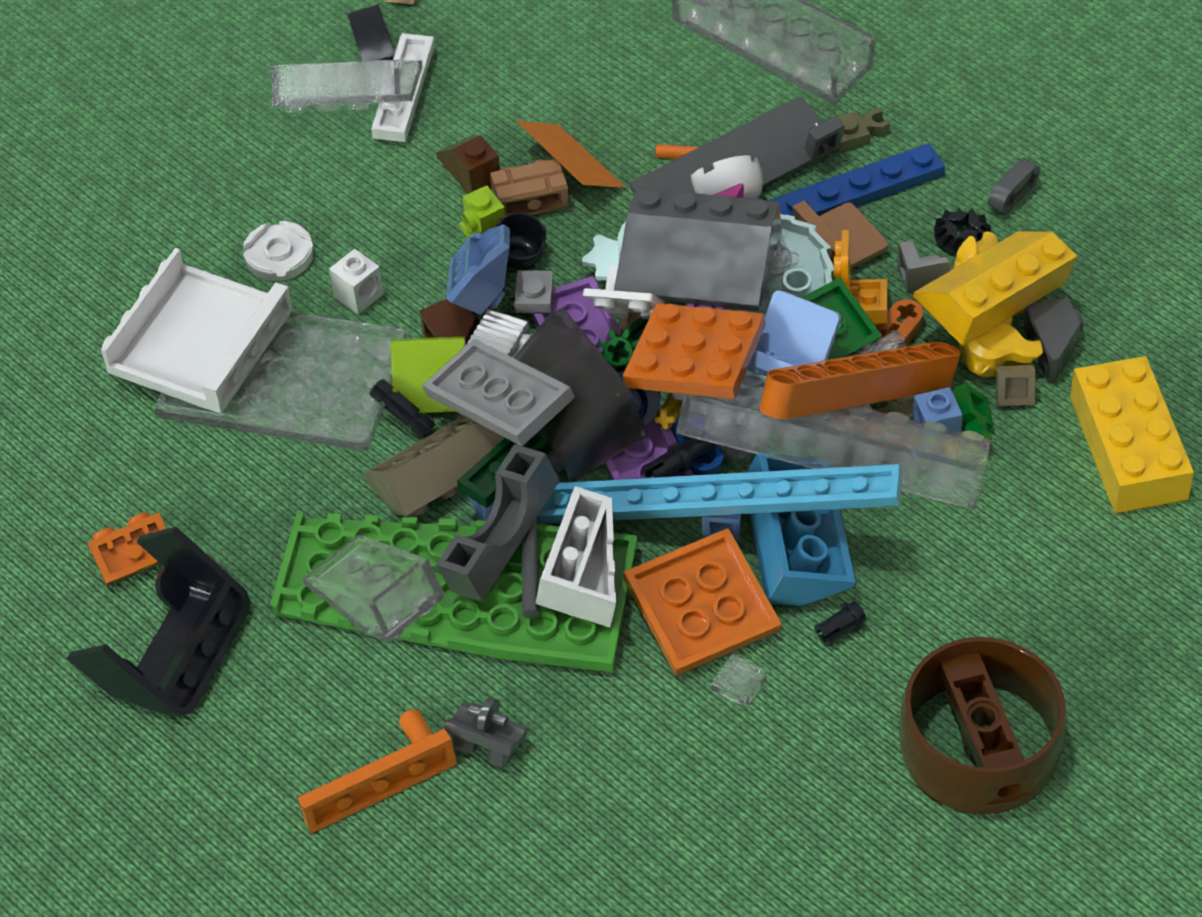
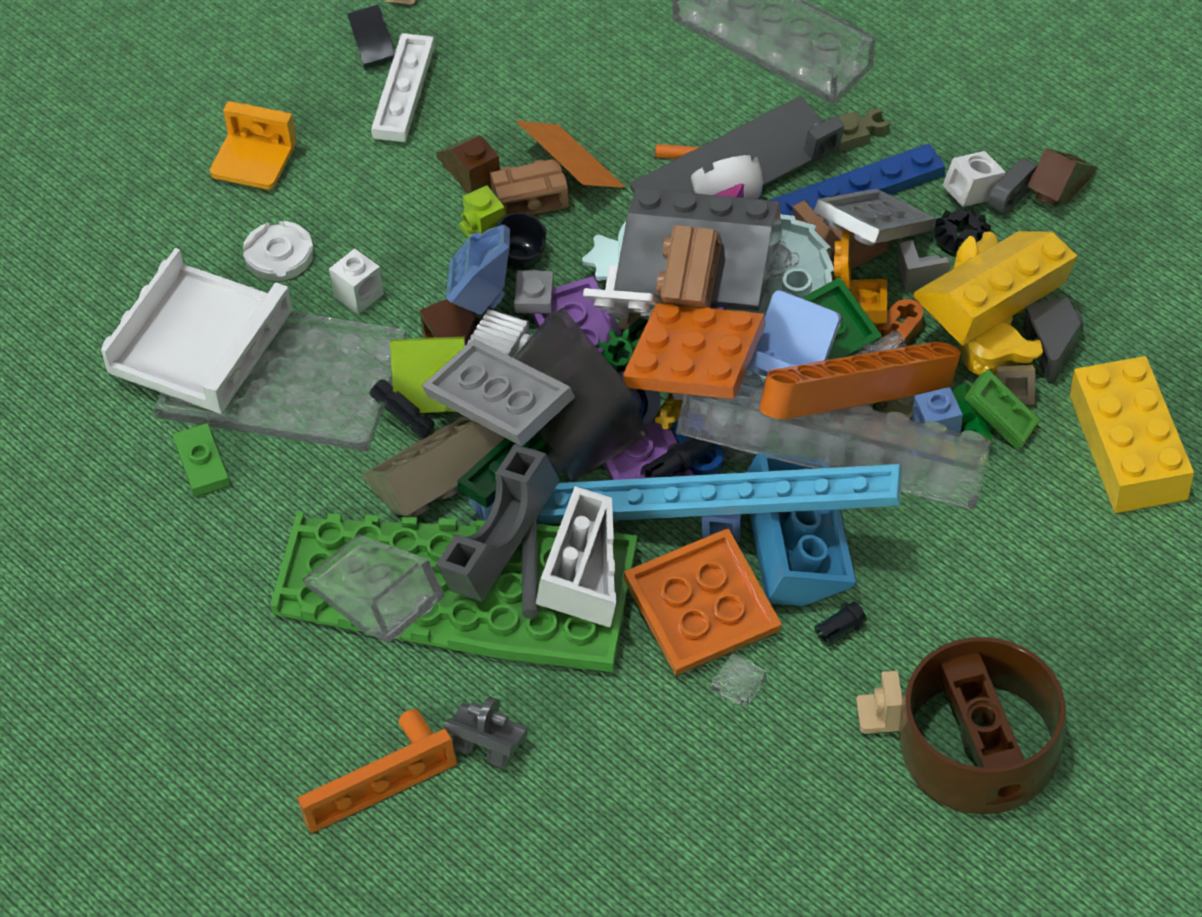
(119, 553): orange bracket -> none
(191, 642): black windscreen -> none
(201, 459): none -> bright green plate
(255, 145): none -> light orange bracket
(345, 83): clear slope -> none
(690, 266): none -> medium nougat brick
(873, 216): none -> light grey plate
(882, 709): none -> tan bracket
(972, 178): none -> white brick
(1002, 409): none -> bright green plate
(1060, 176): none -> reddish brown slope

